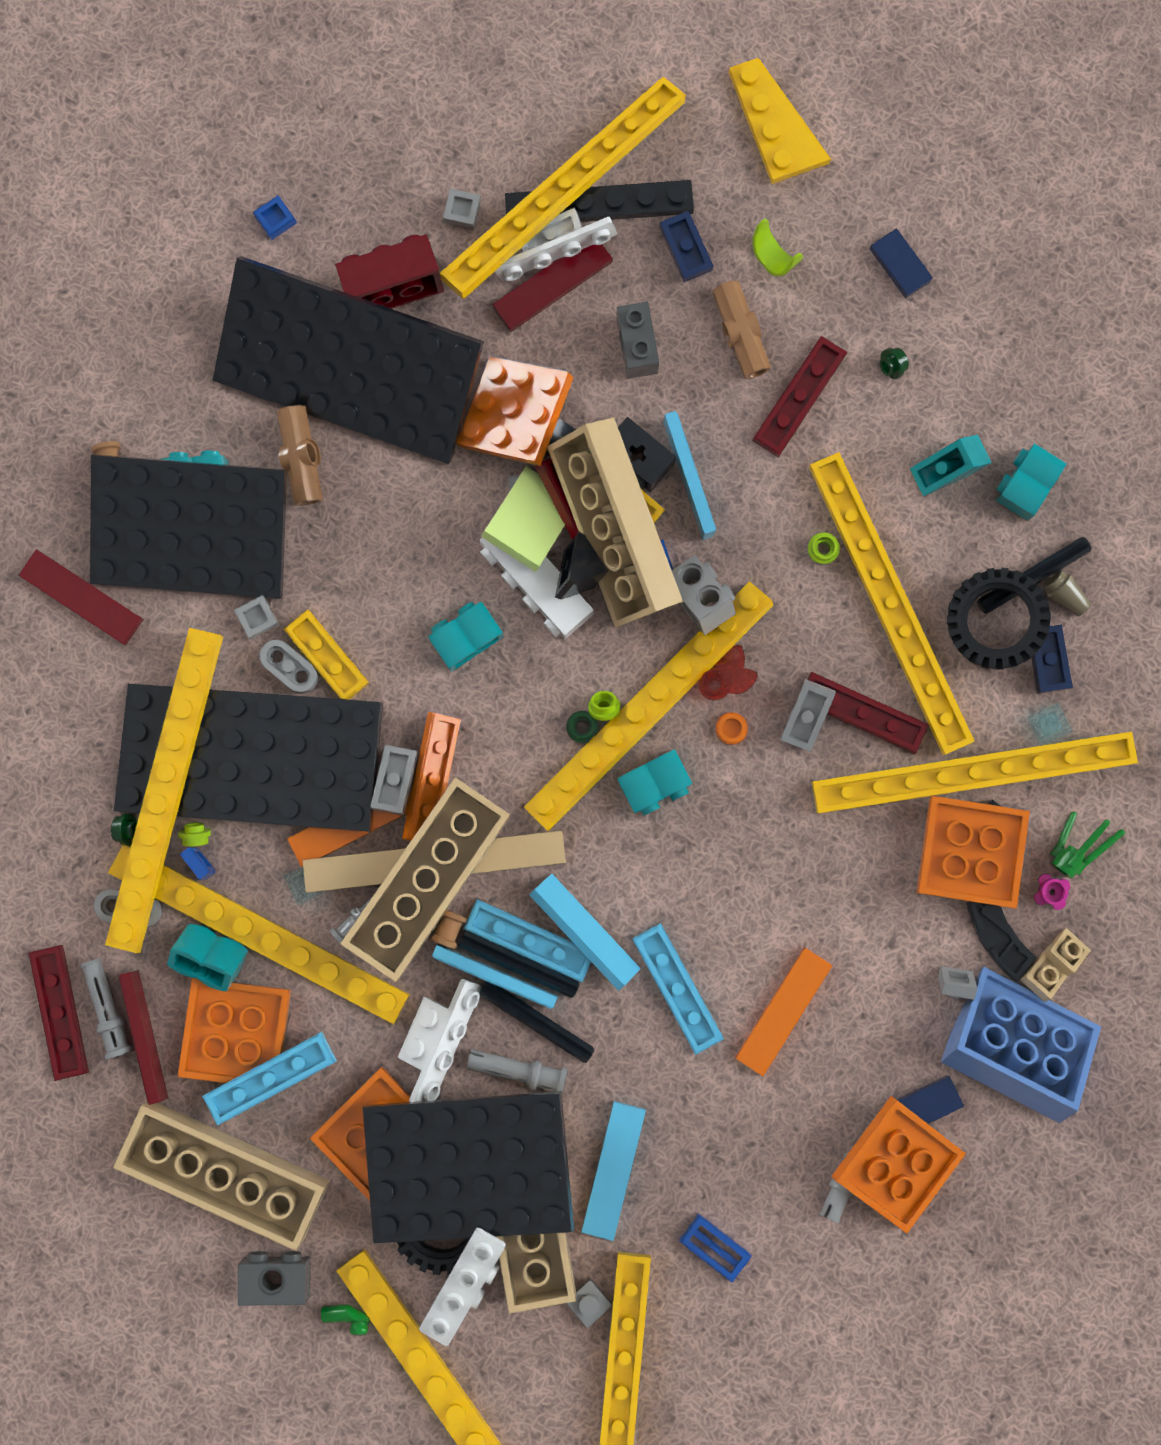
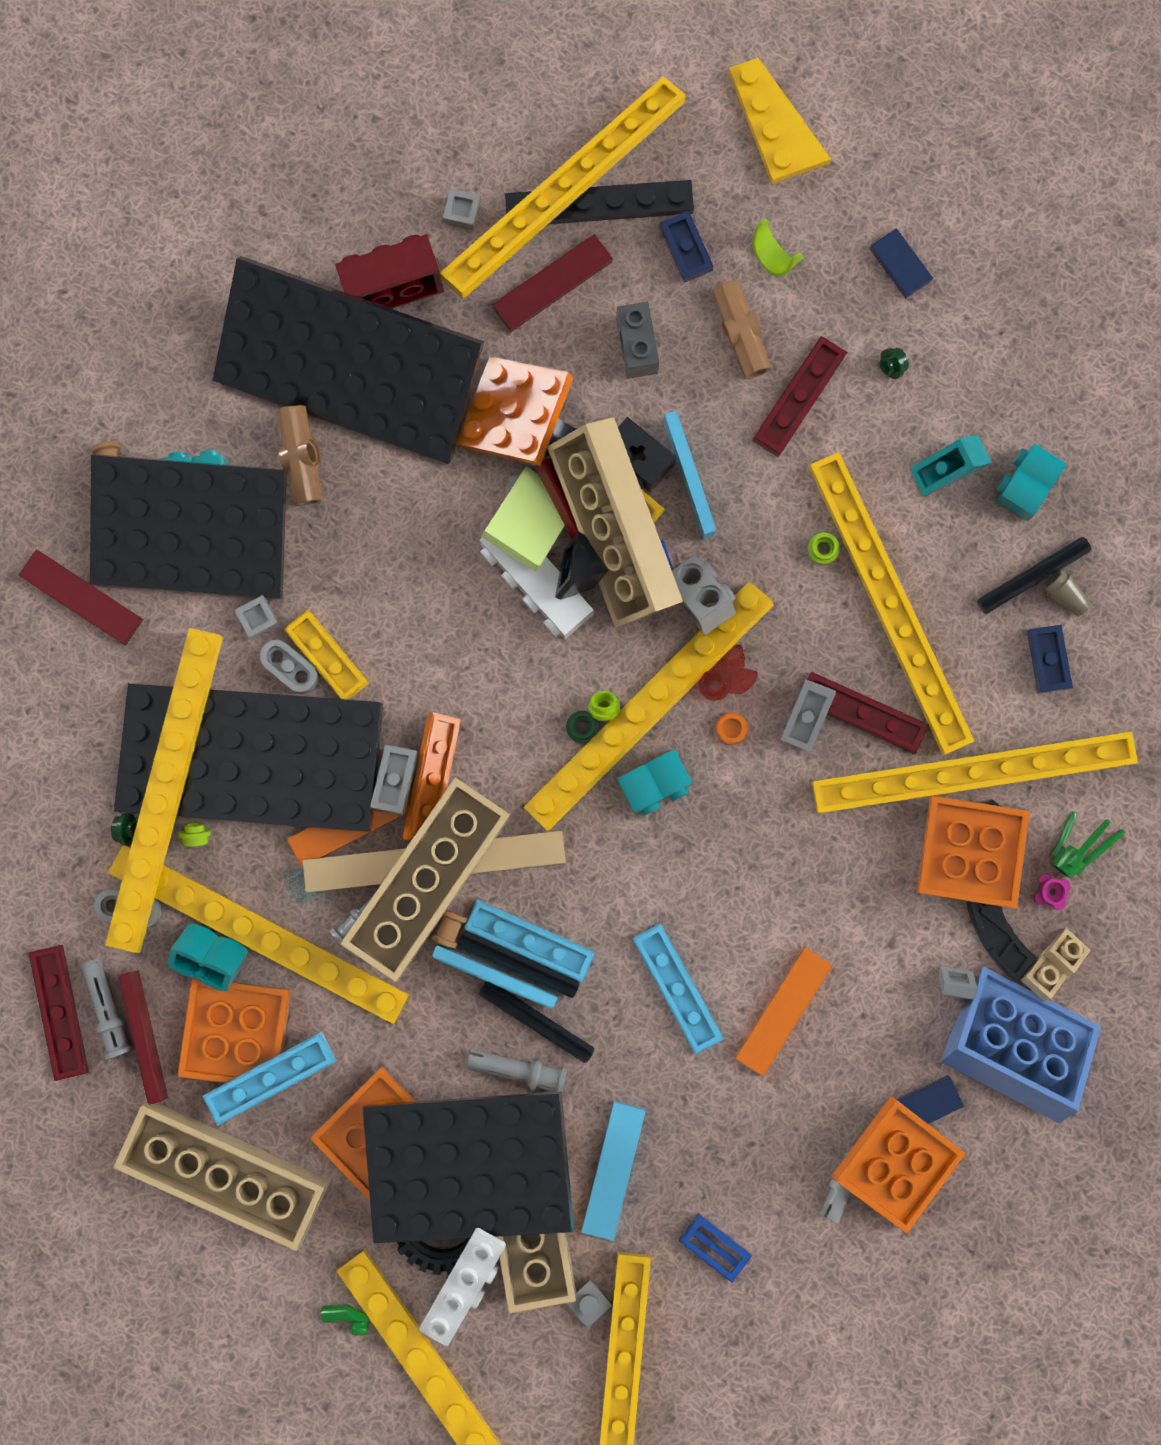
(198, 863): blue tile -> none
(256, 1288): dark grey brick -> none
(274, 217): blue tile -> none
(435, 1038): white bracket -> none
(465, 635): teal brick -> none
(558, 239): white bracket -> none
(585, 932): medium azure tile -> none
(994, 580): black tyre -> none
(1049, 724): clear light blue tile -> none

